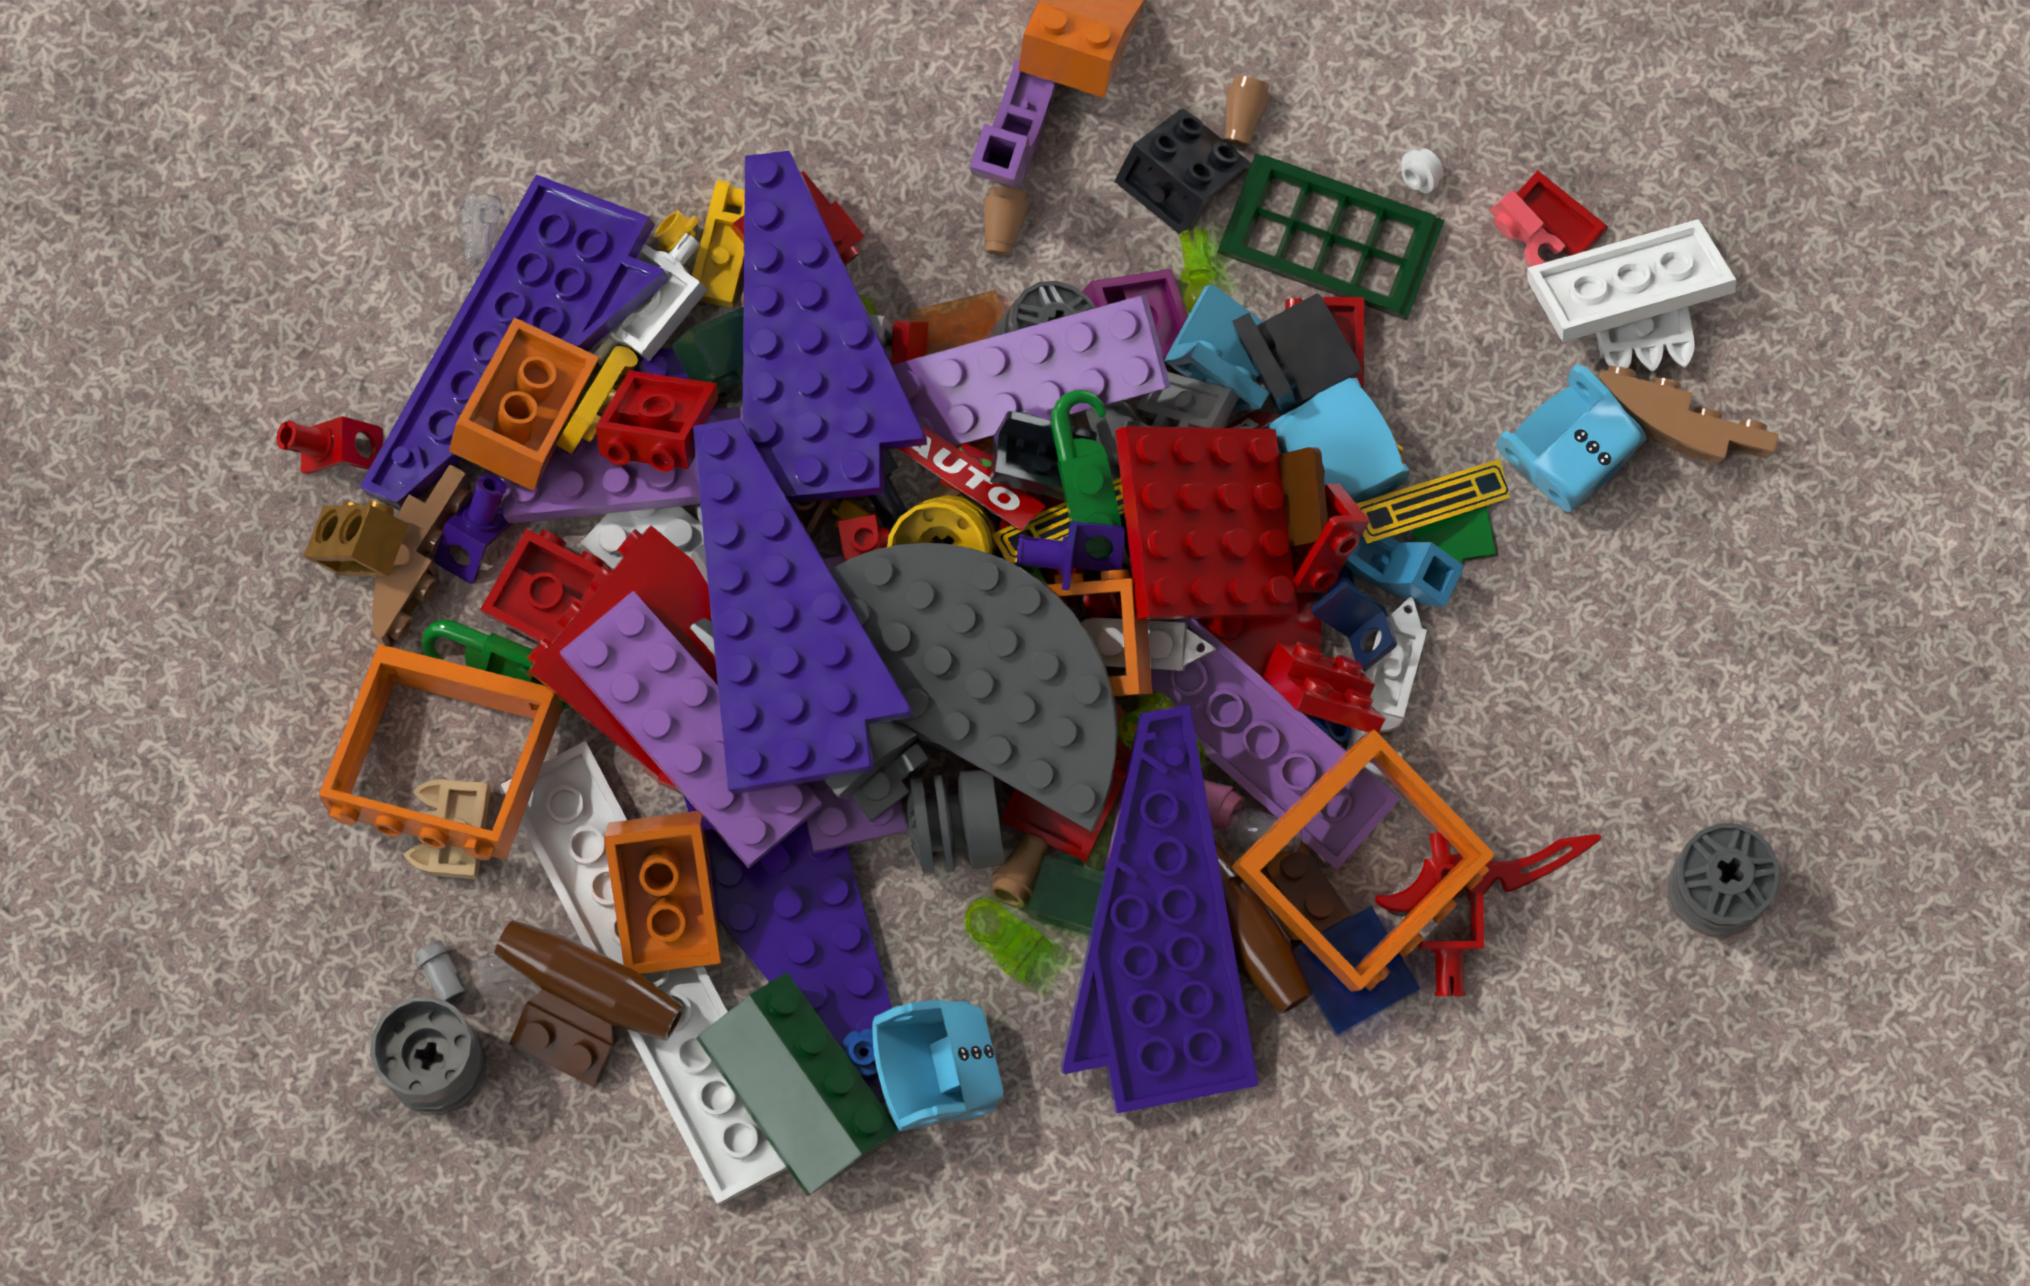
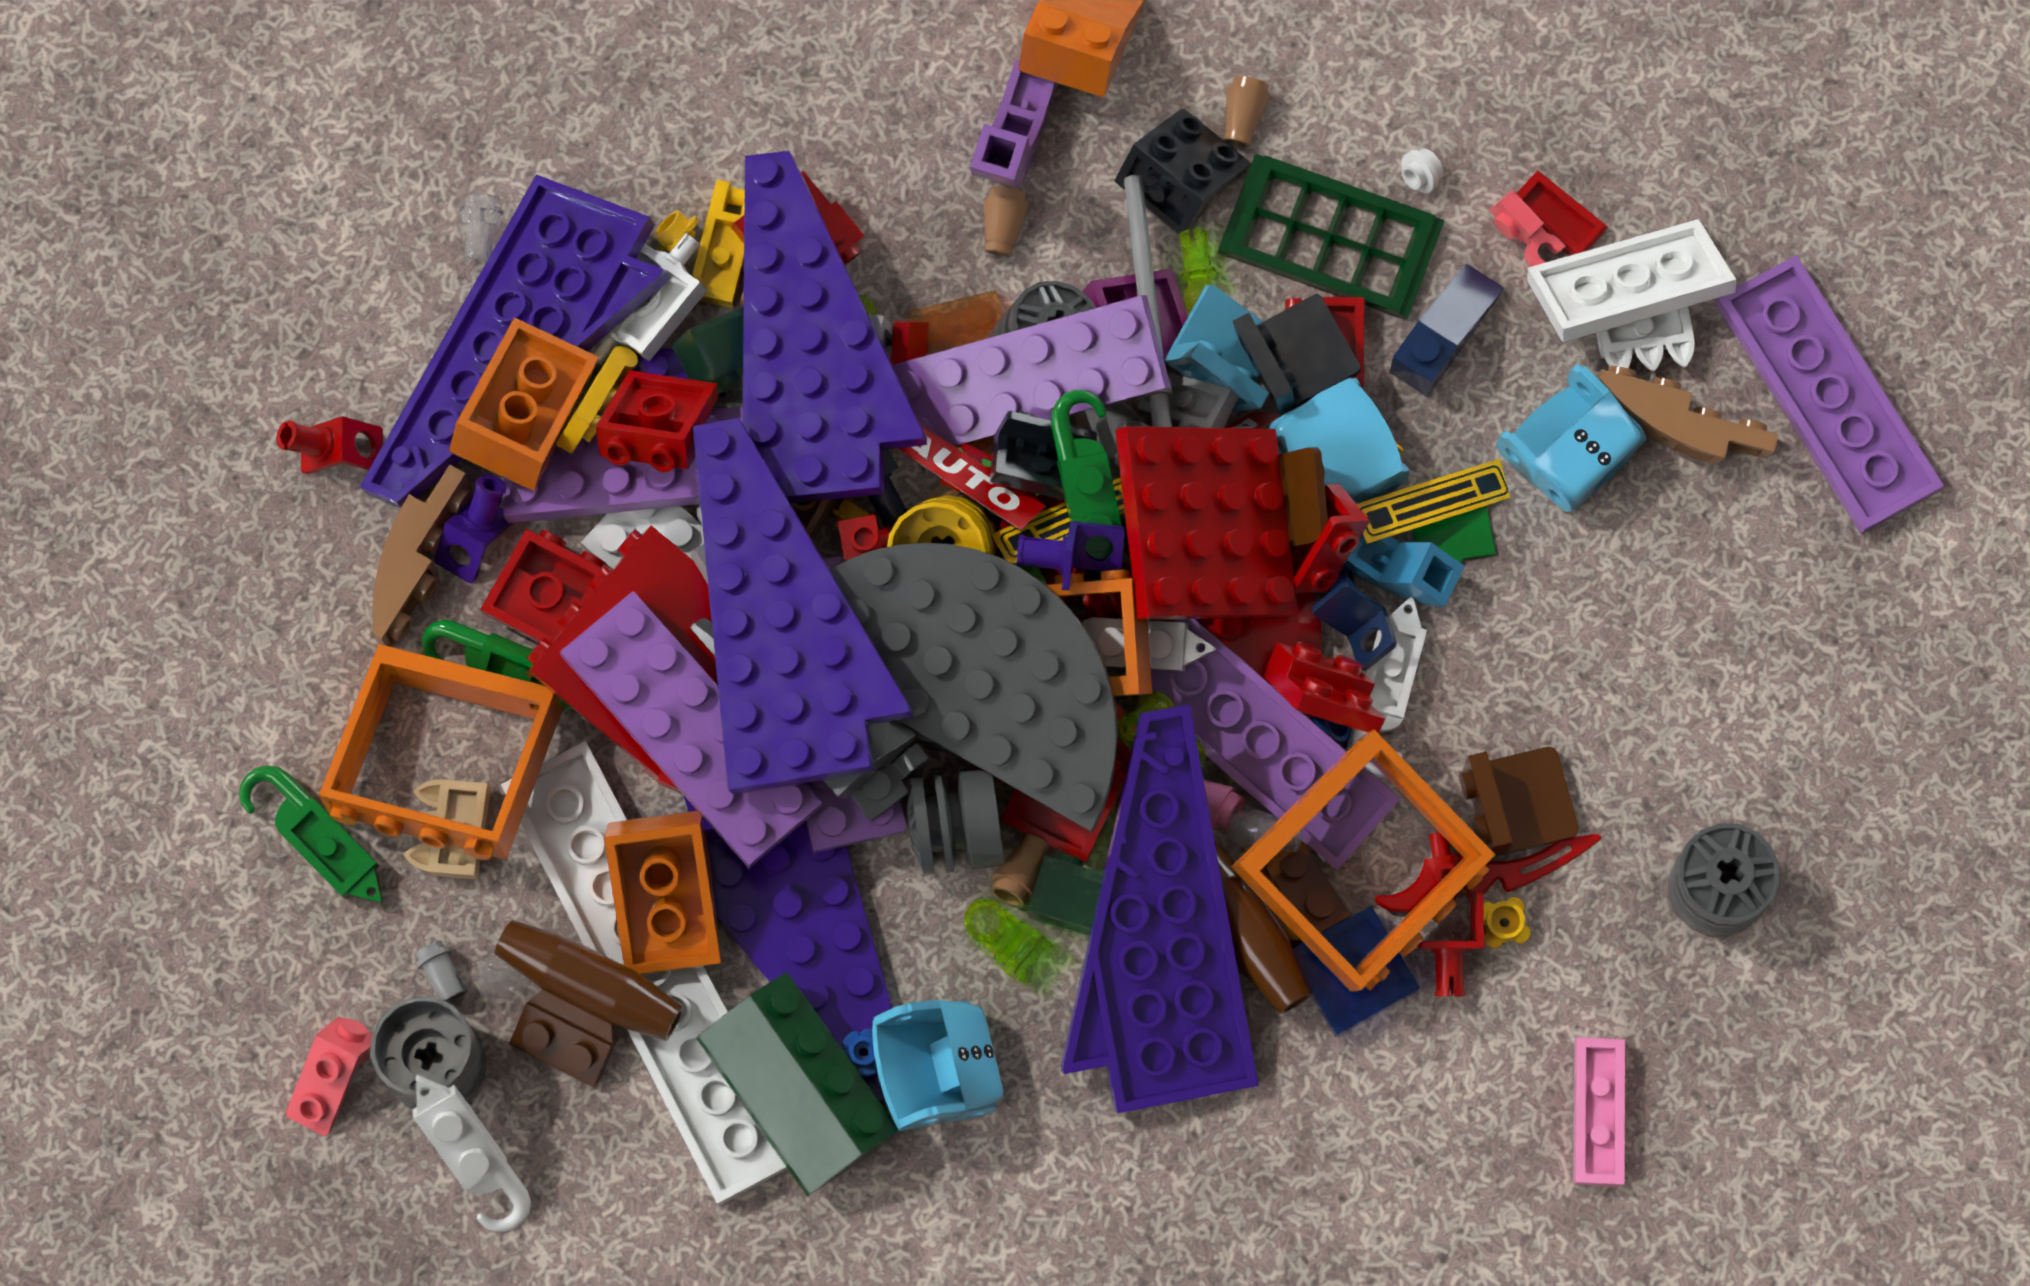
(316, 835): none -> green plate
(328, 1073): none -> coral bracket
(356, 539): pearl gold brick -> none
(469, 1150): none -> white plate
(1145, 284): none -> light grey bar
(1444, 329): none -> dark blue slope
(1515, 931): none -> yellow plate
(1519, 800): none -> reddish brown bracket
(1599, 1112): none -> bright pink plate
(1829, 394): none -> medium lavender plate

